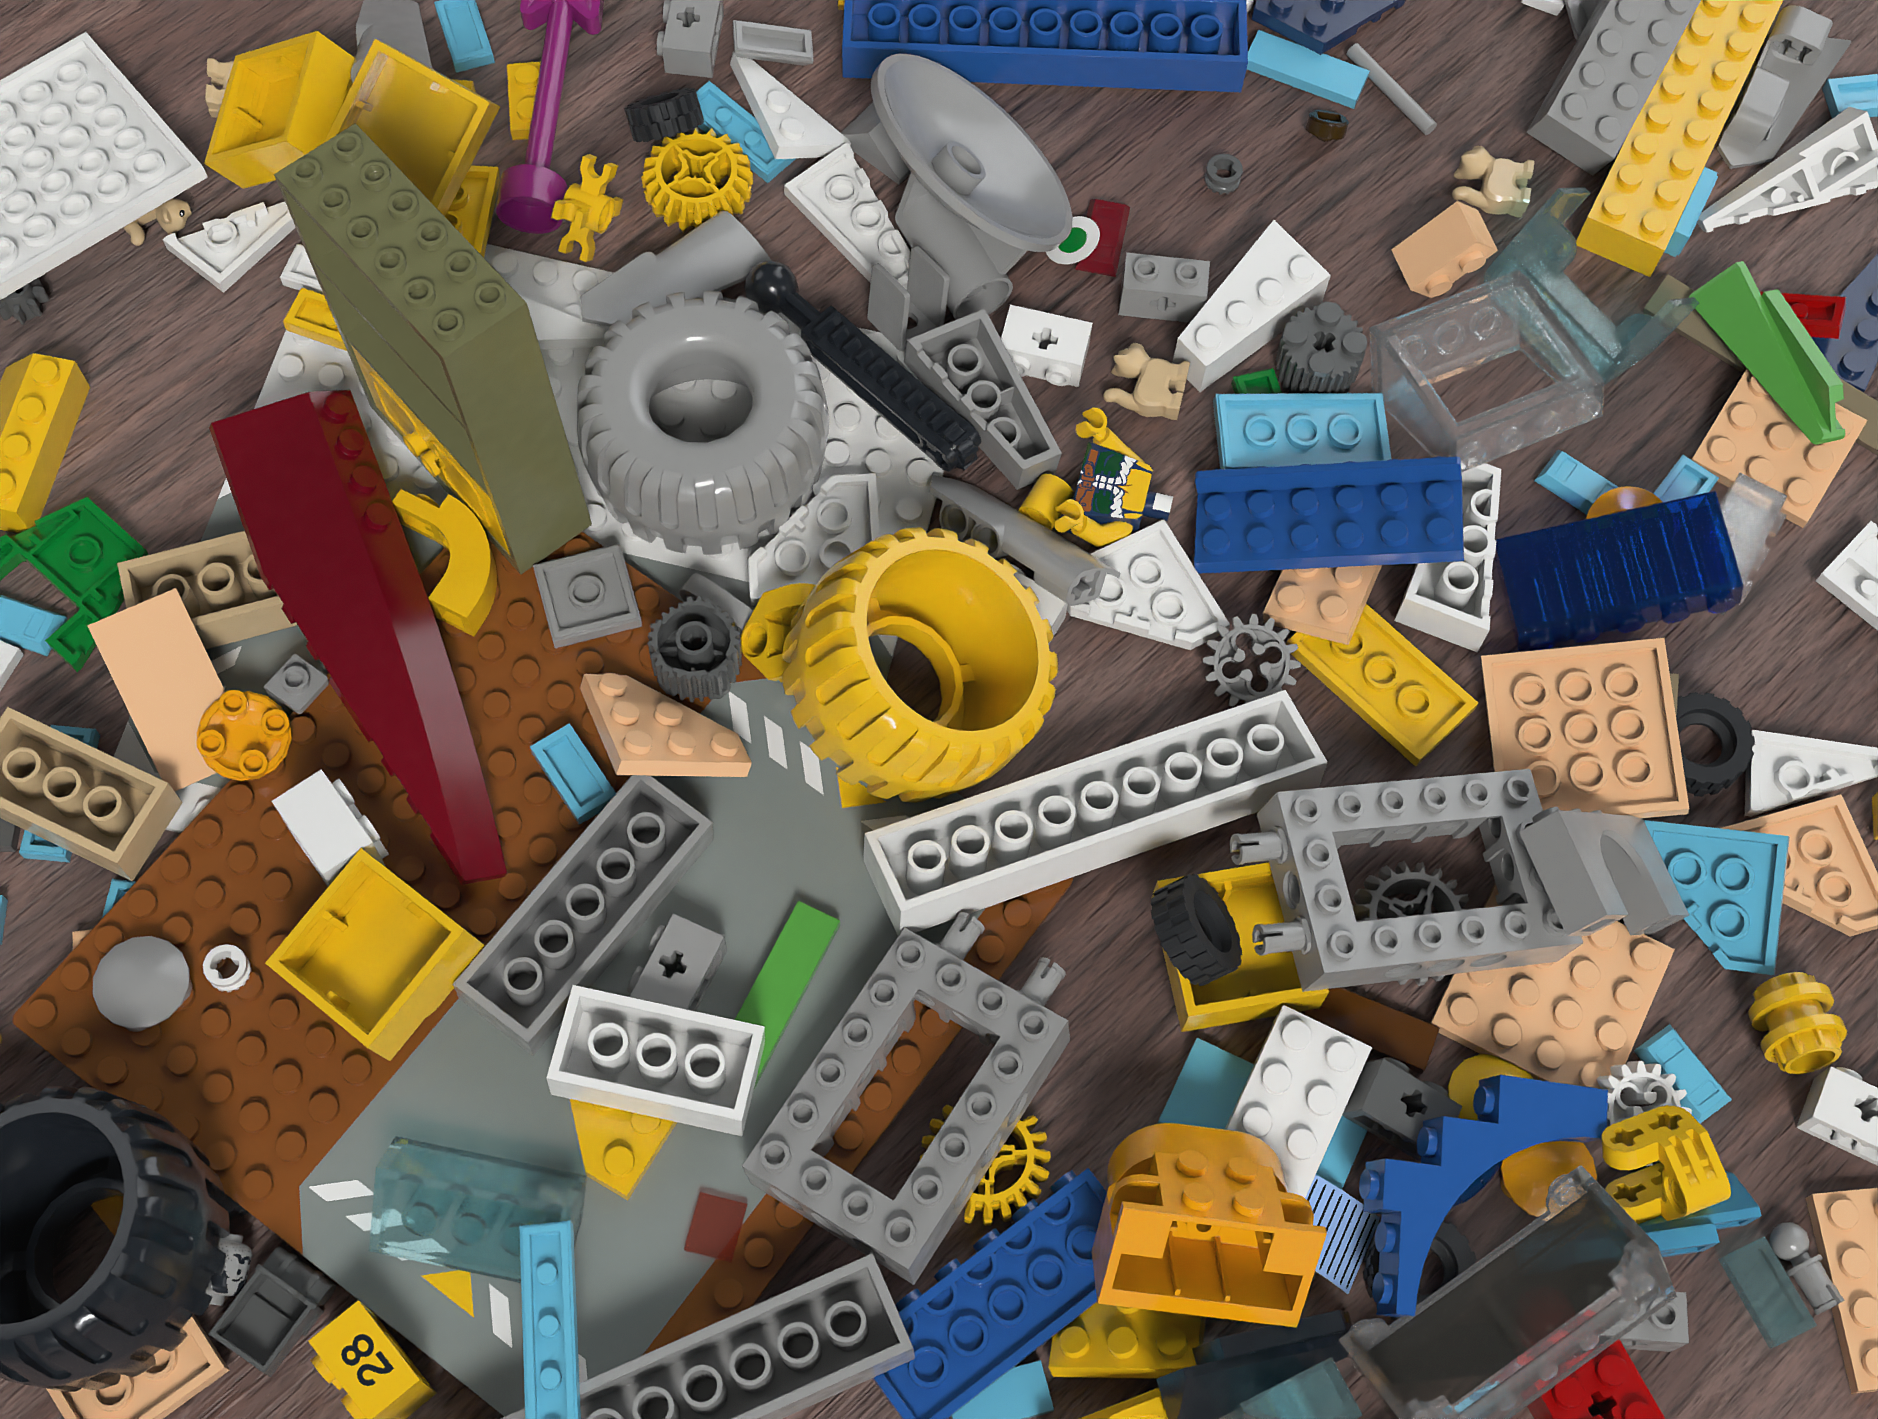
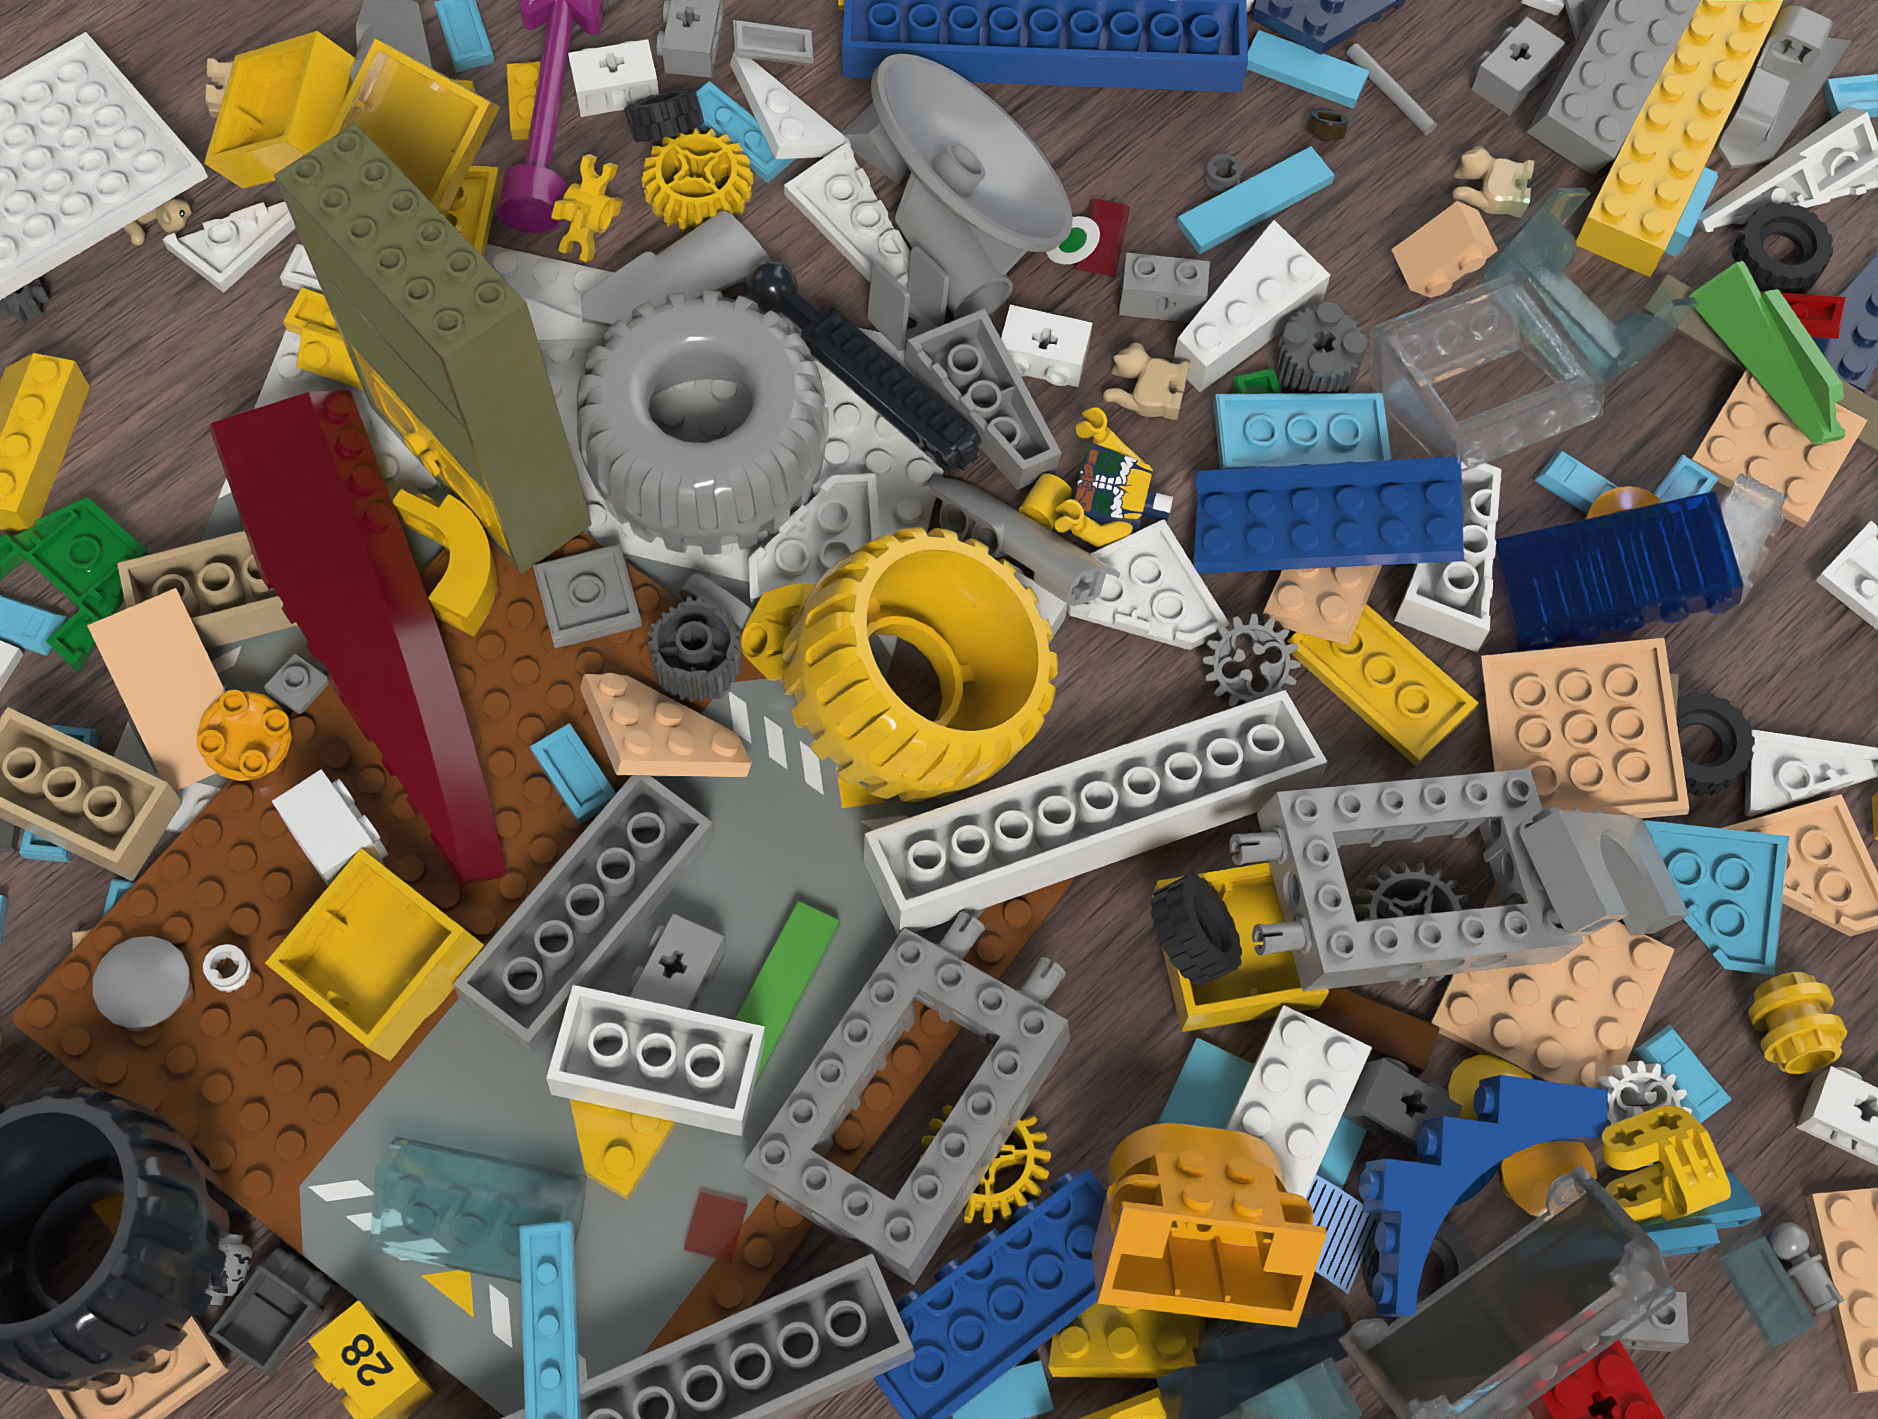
(326, 355): none -> yellow plate
(613, 76): none -> white brick
(1255, 200): none -> medium azure tile
(1517, 65): none -> light grey brick
(1799, 226): none -> black tyre

